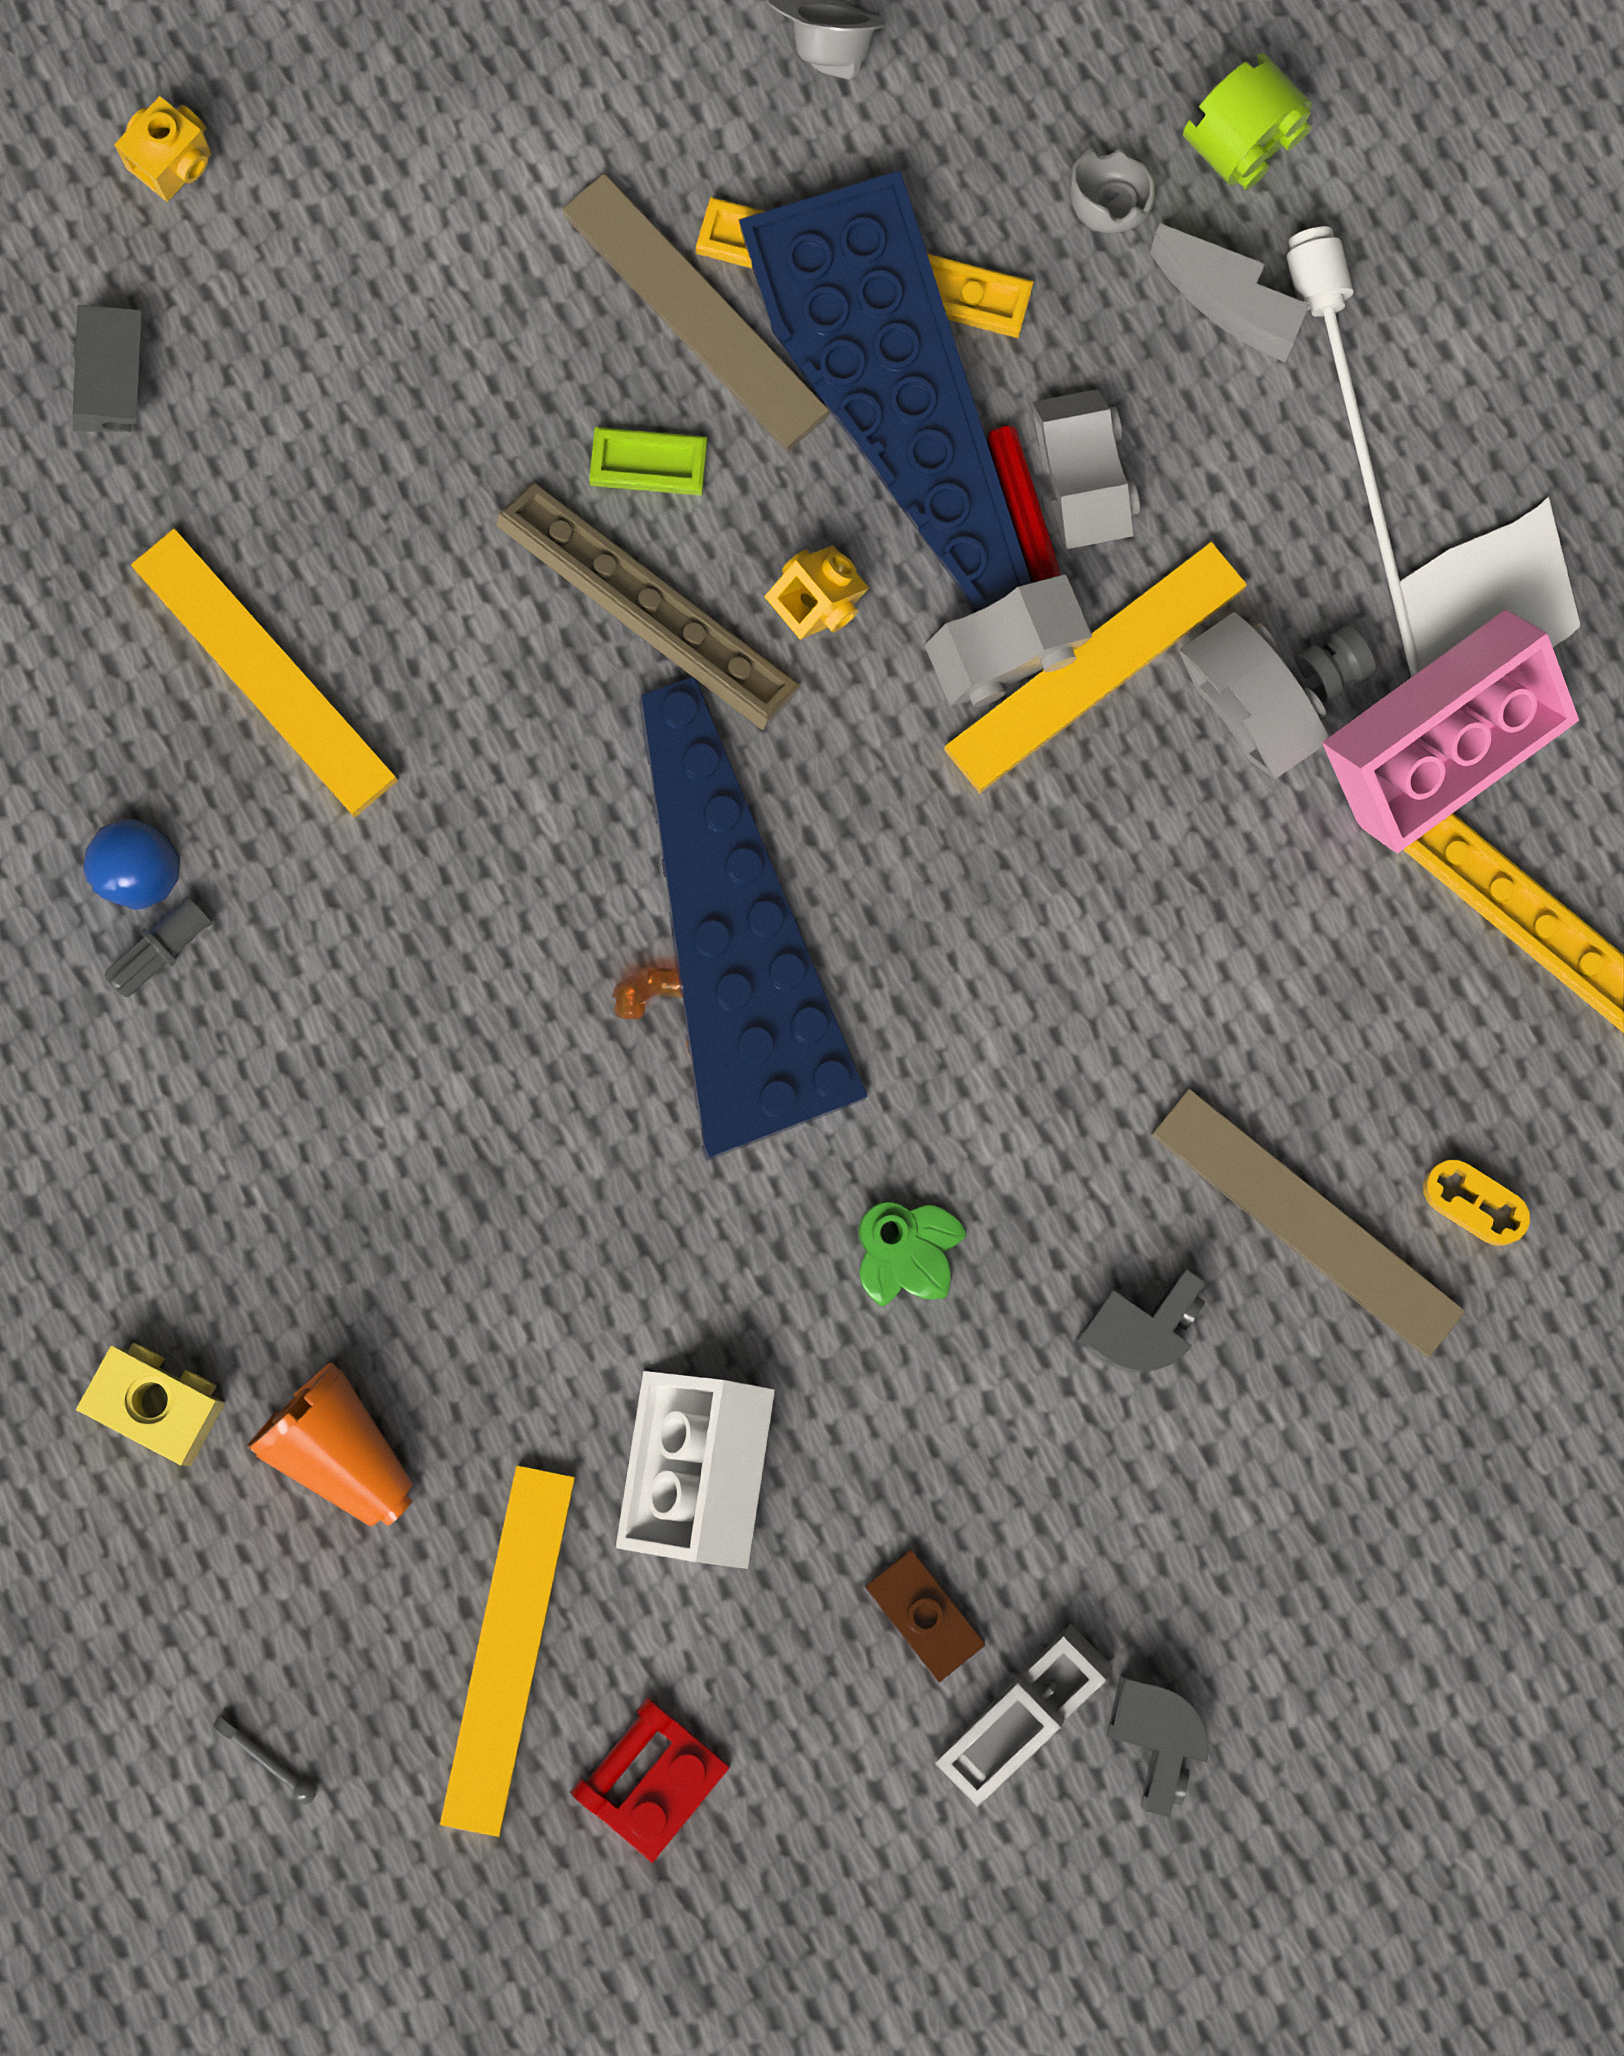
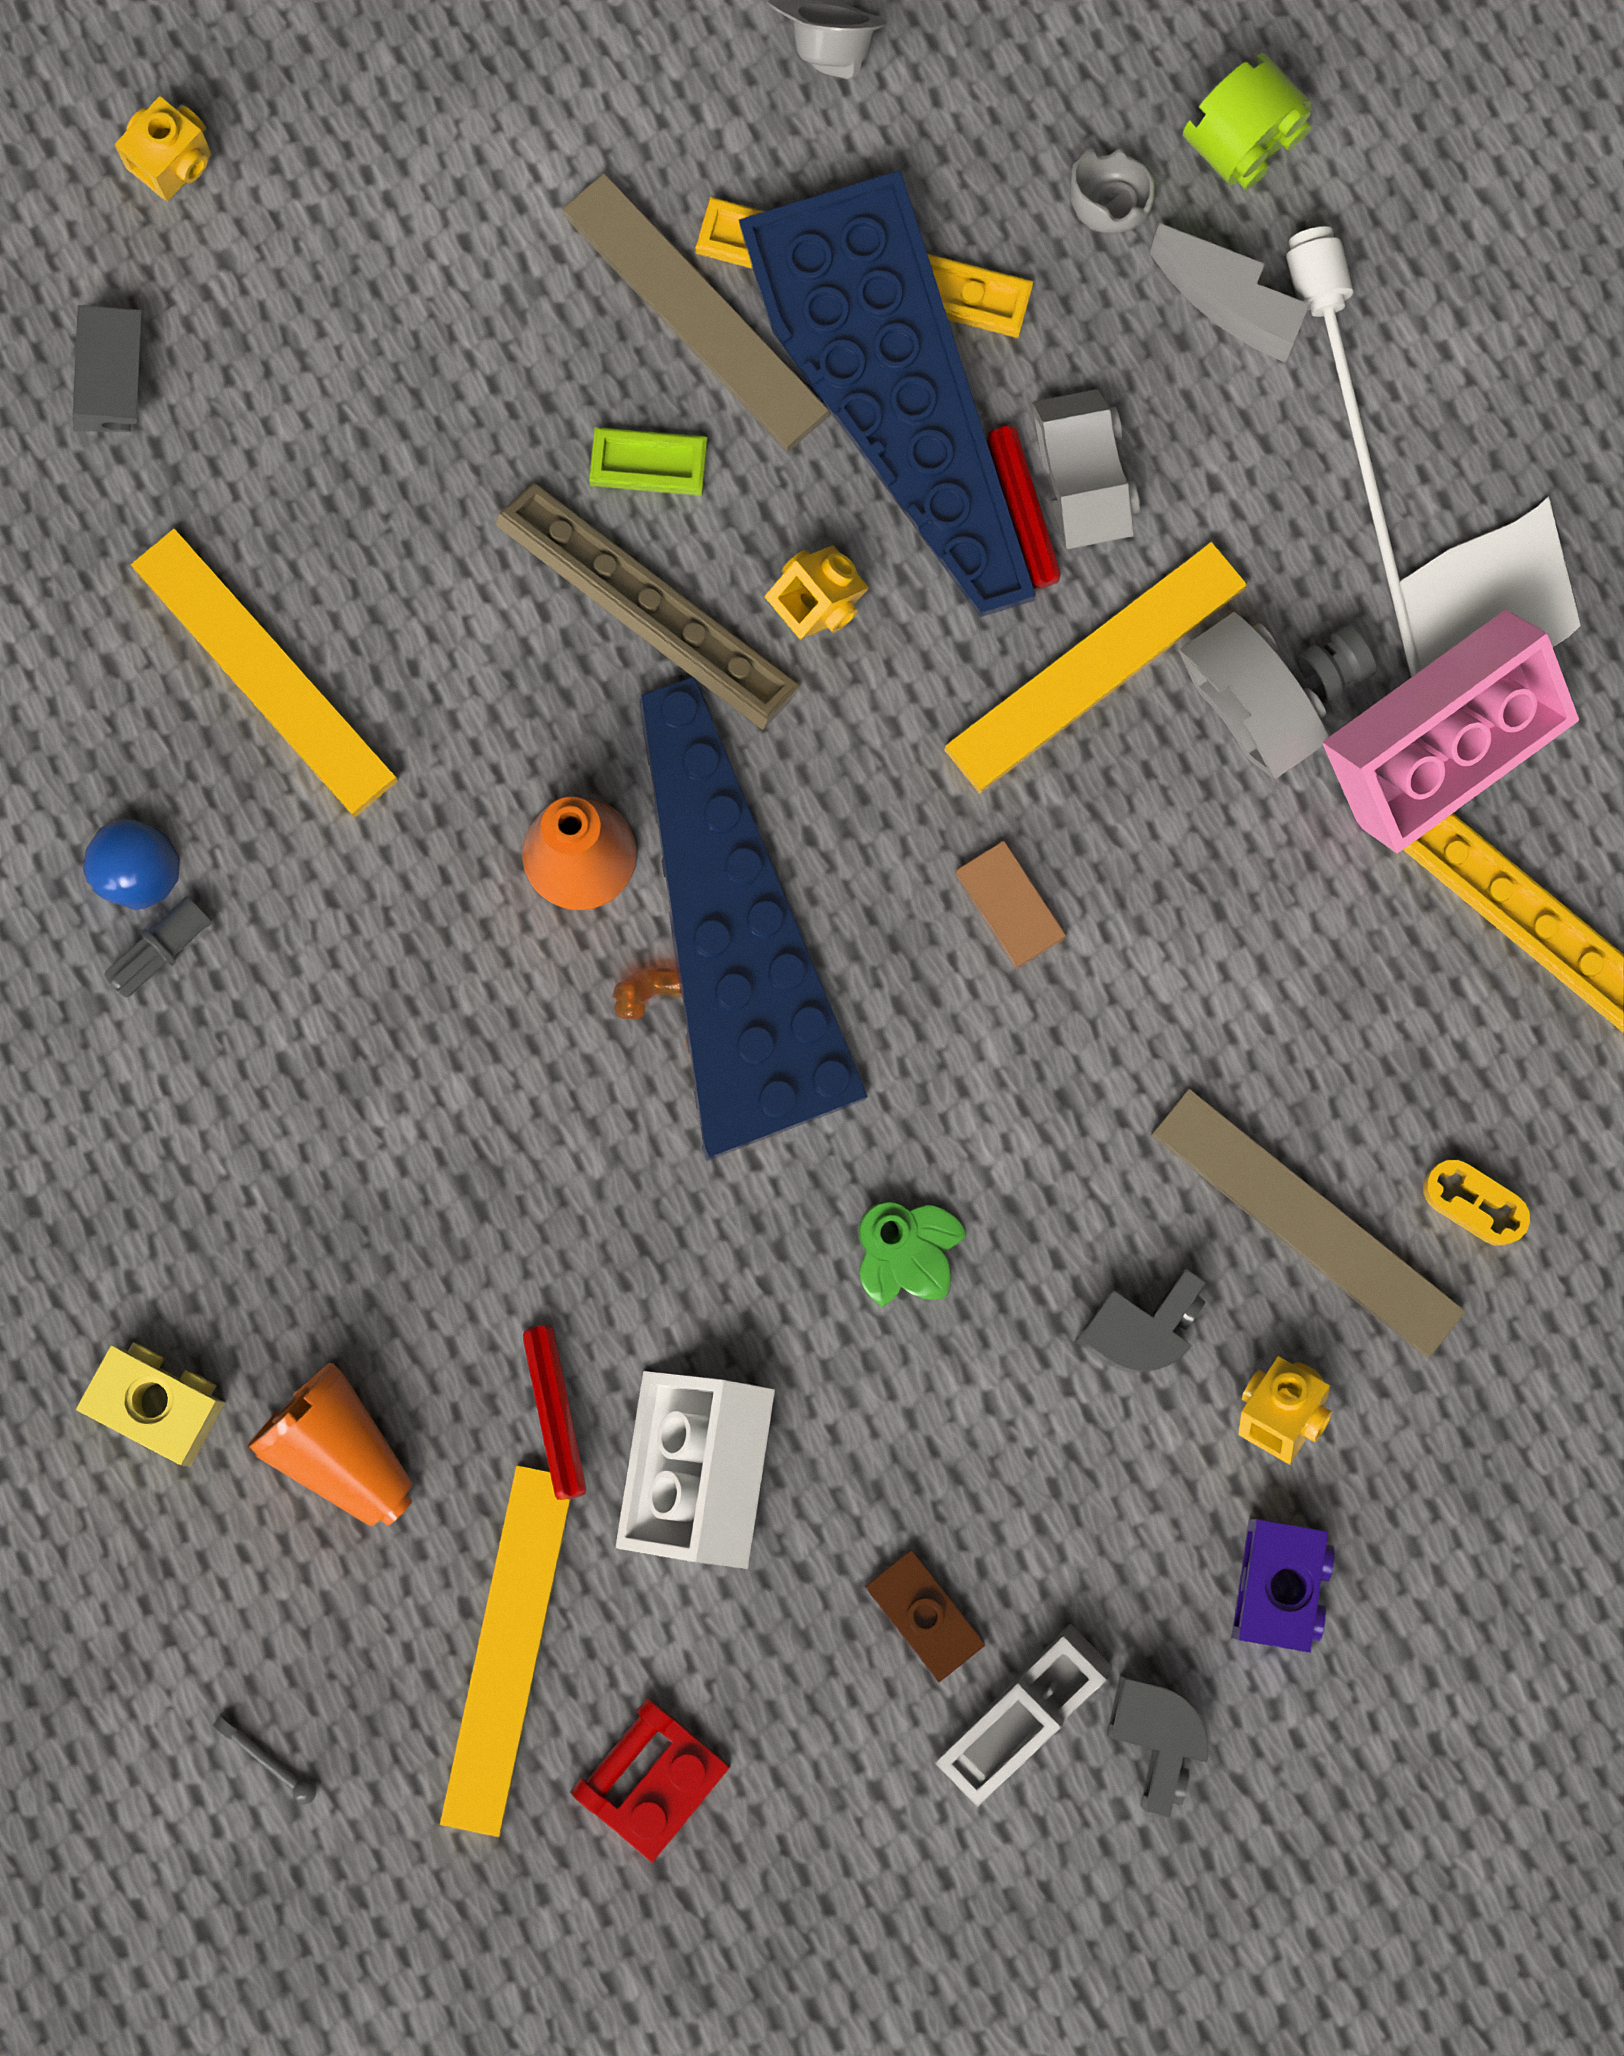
(554, 1412): none -> red axle
(579, 853): none -> orange cone
(1008, 641): light grey brick -> none
(1010, 905): none -> medium nougat tile
(1257, 1613): none -> dark purple brick
(1285, 1408): none -> yellow brick

